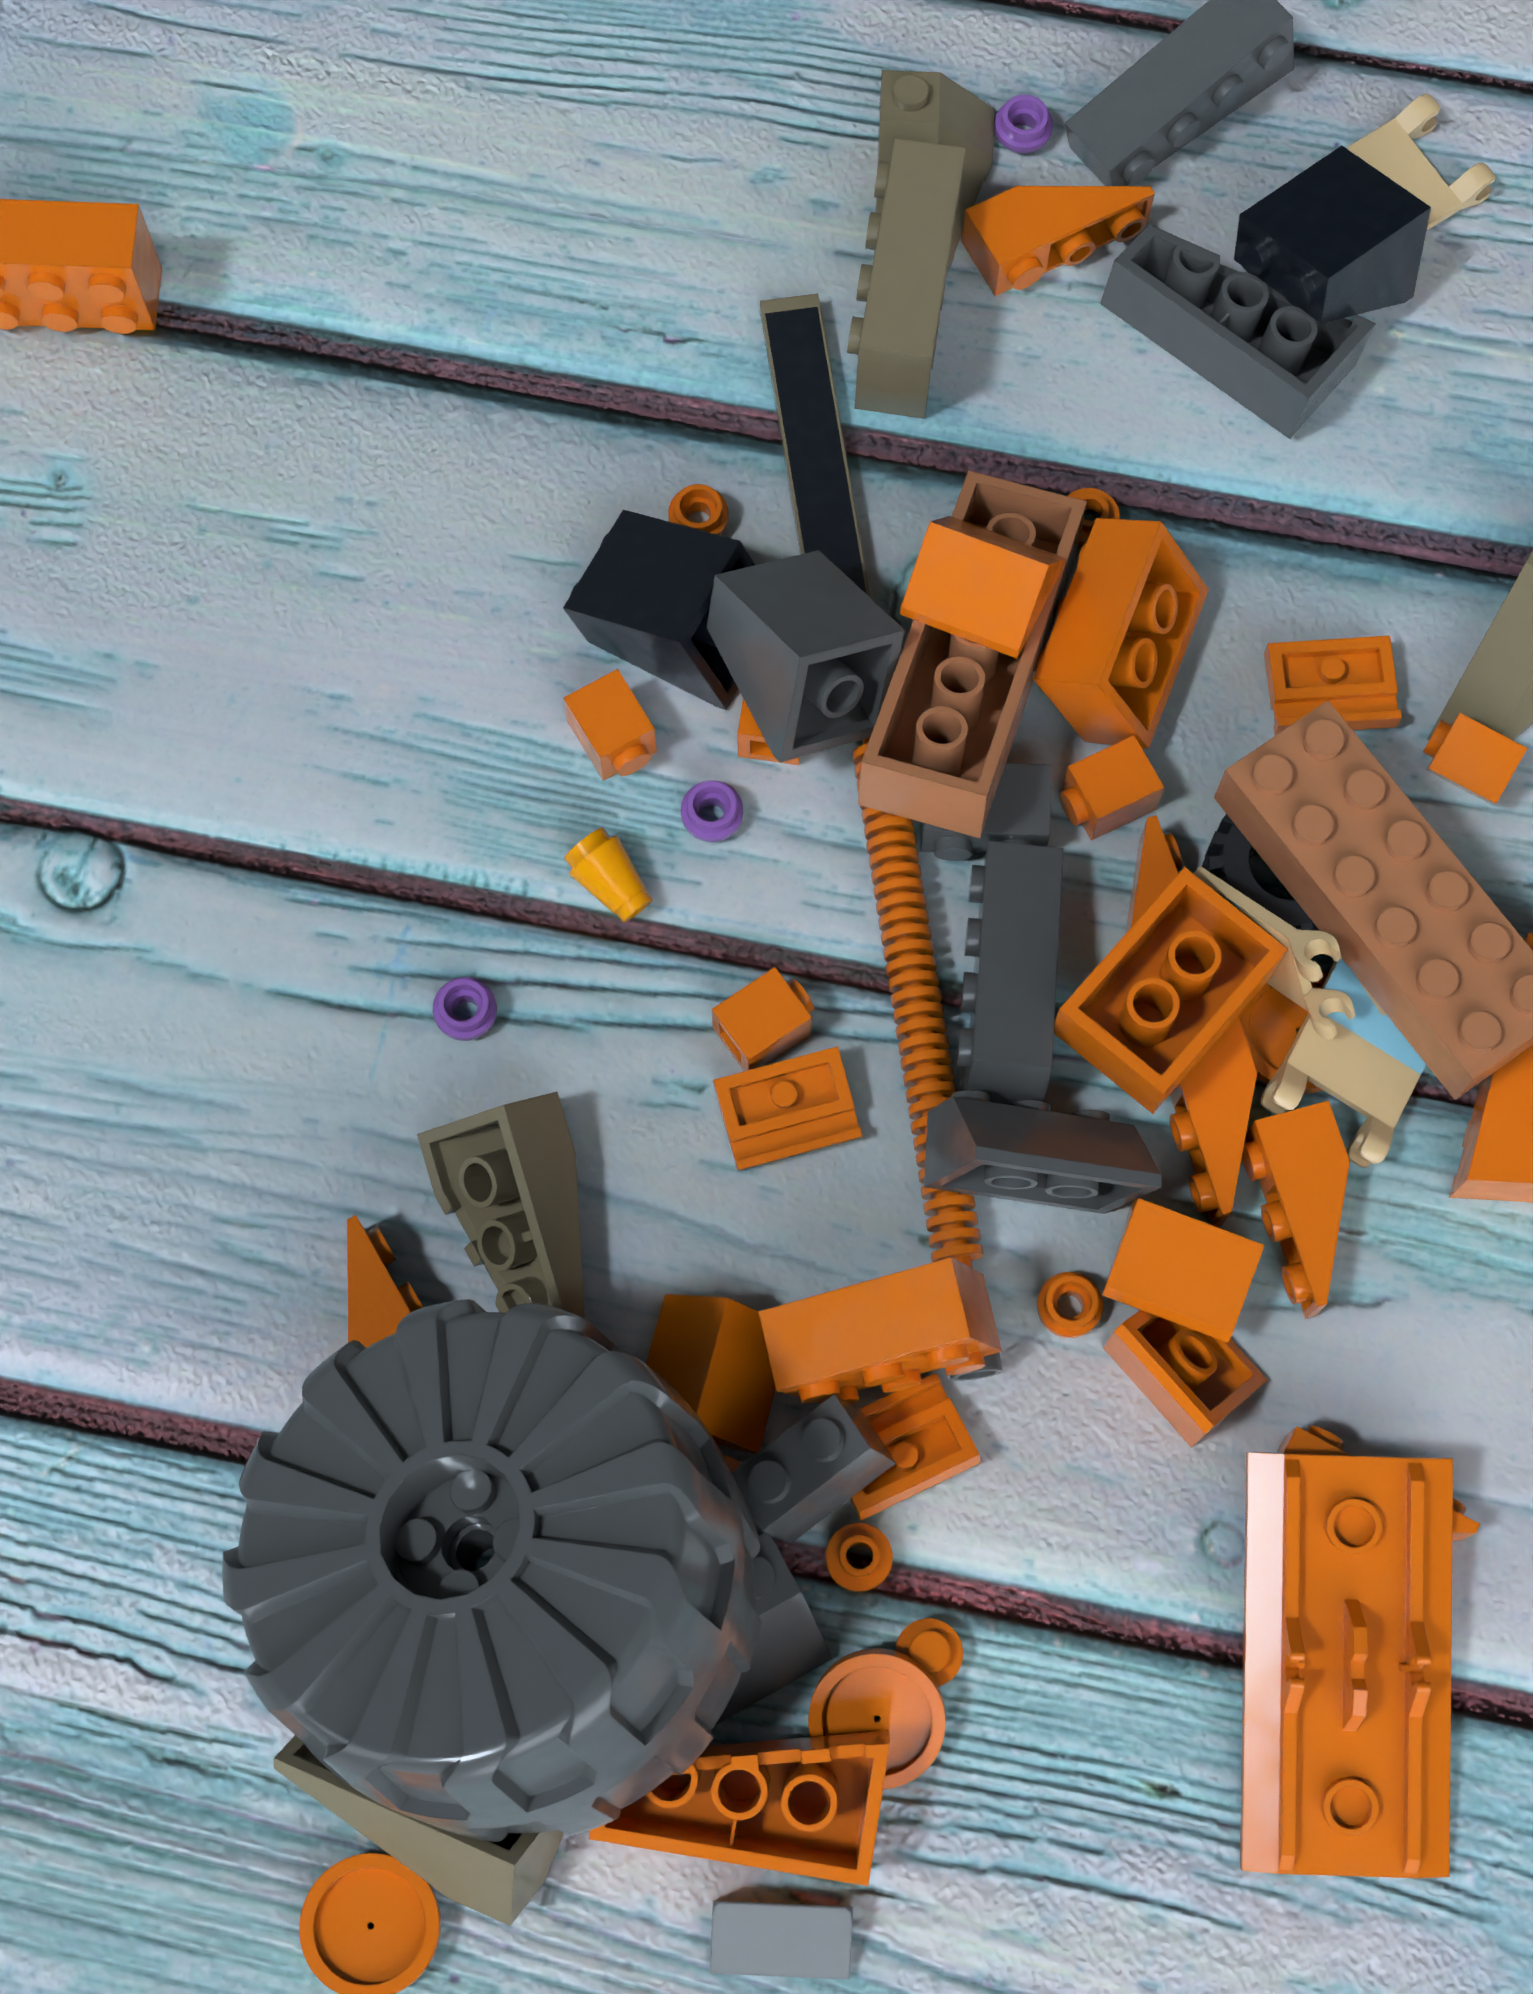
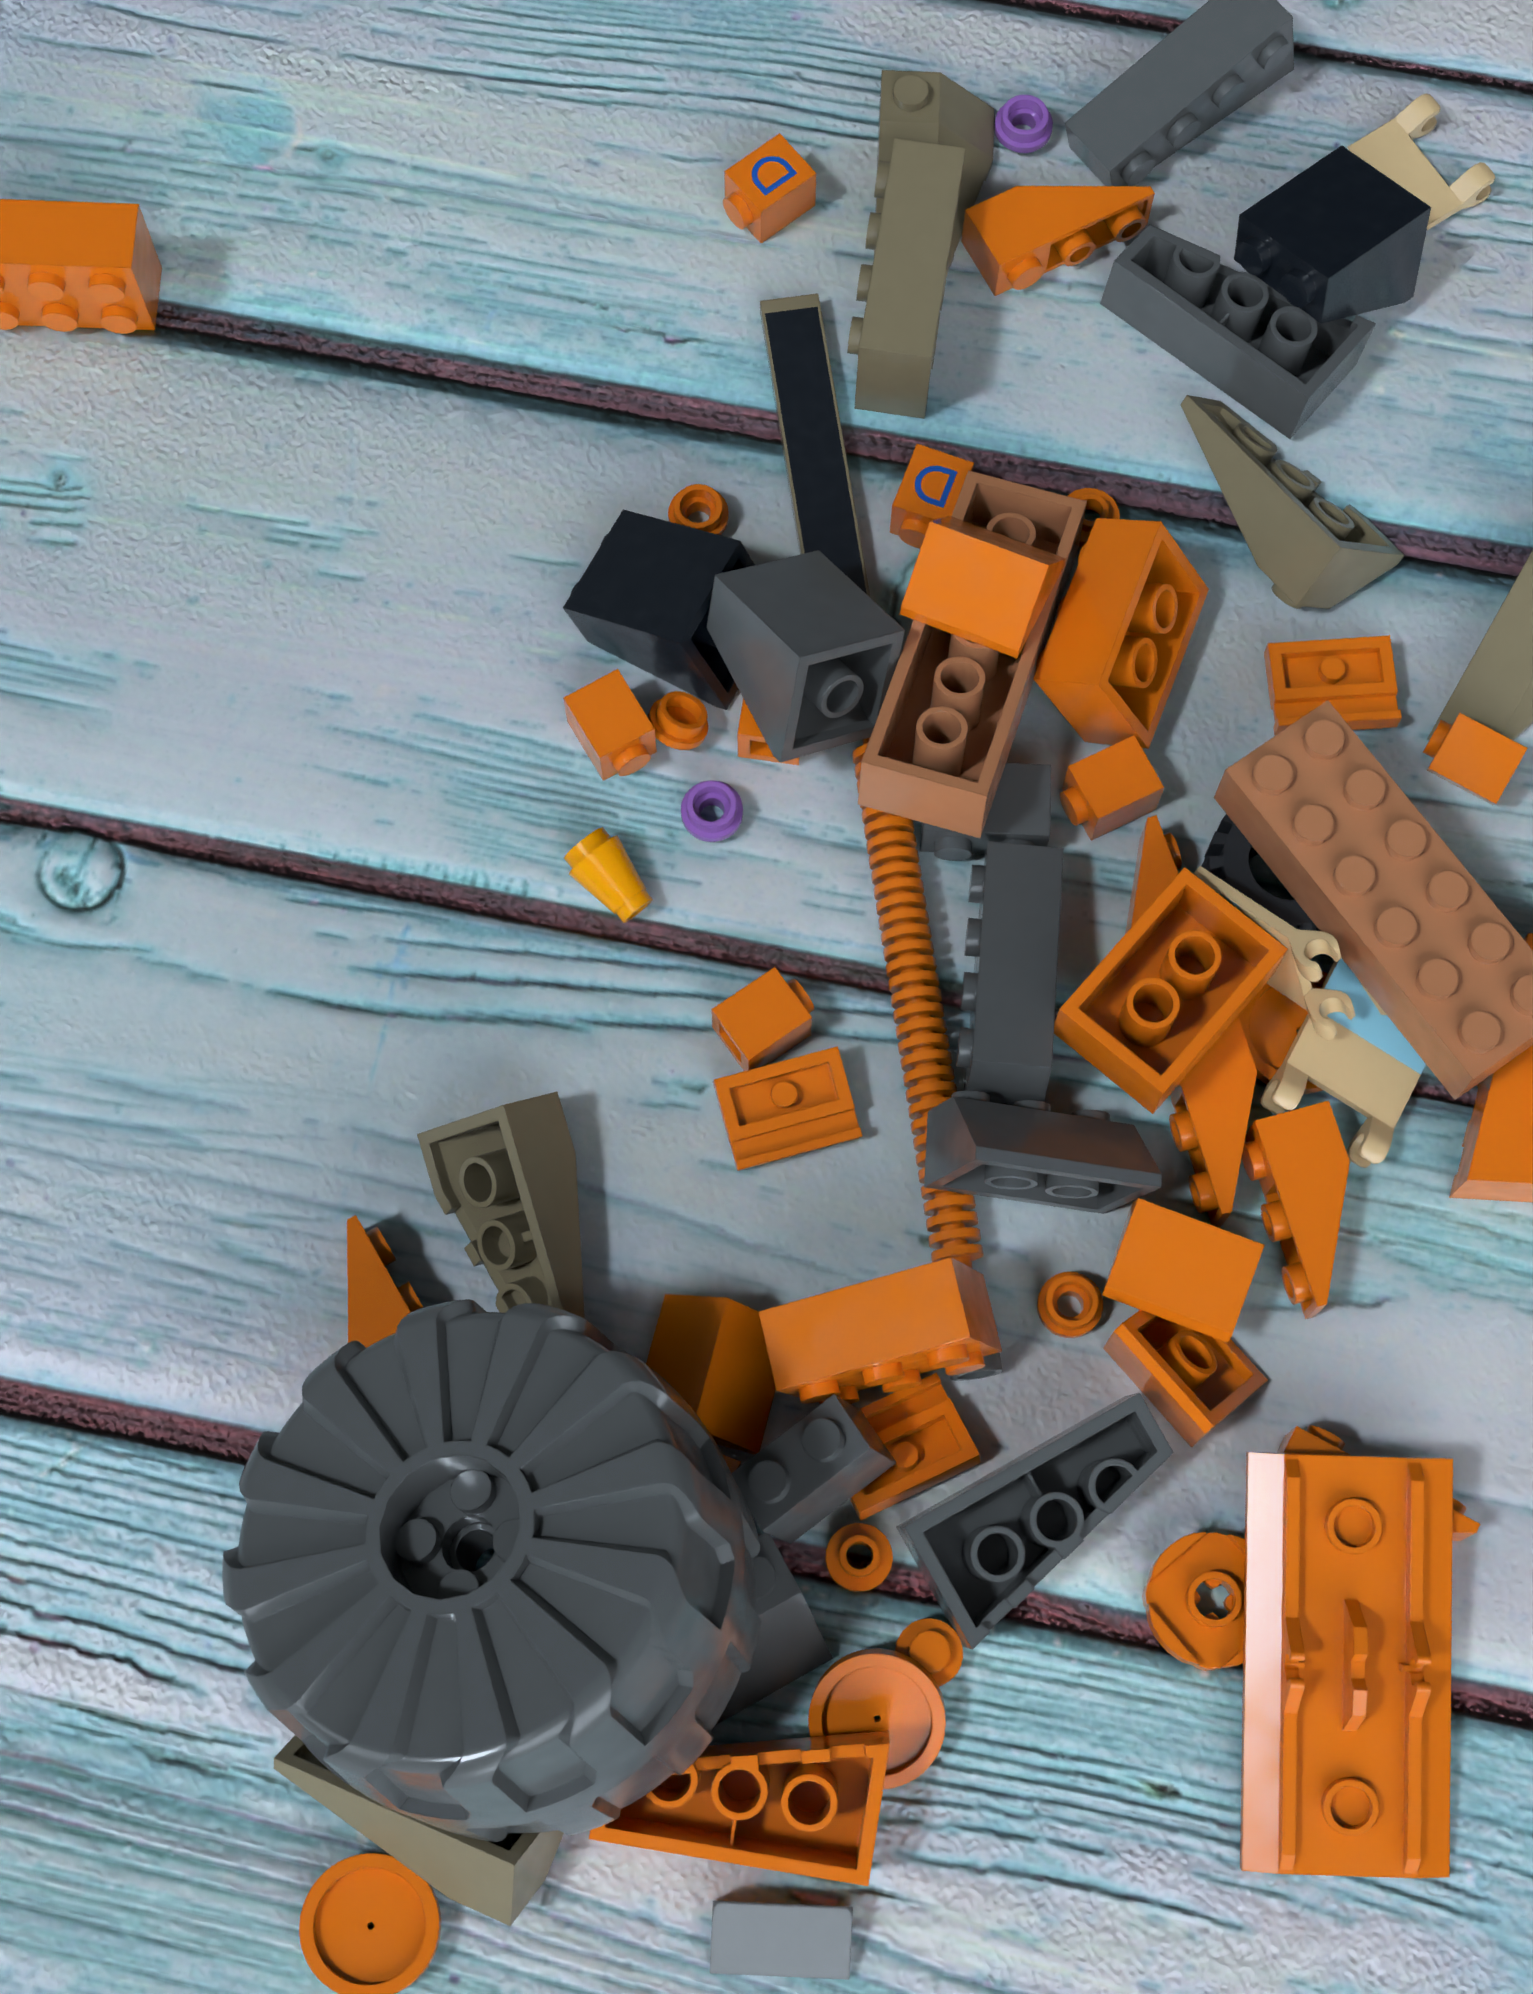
(459, 991): medium lavender plate -> none
(679, 720): none -> orange plate
(769, 189): none -> orange brick
(927, 492): none -> orange brick
(1017, 1523): none -> dark grey wedge
(1172, 1600): none -> orange plate
(1293, 533): none -> dark tan wedge

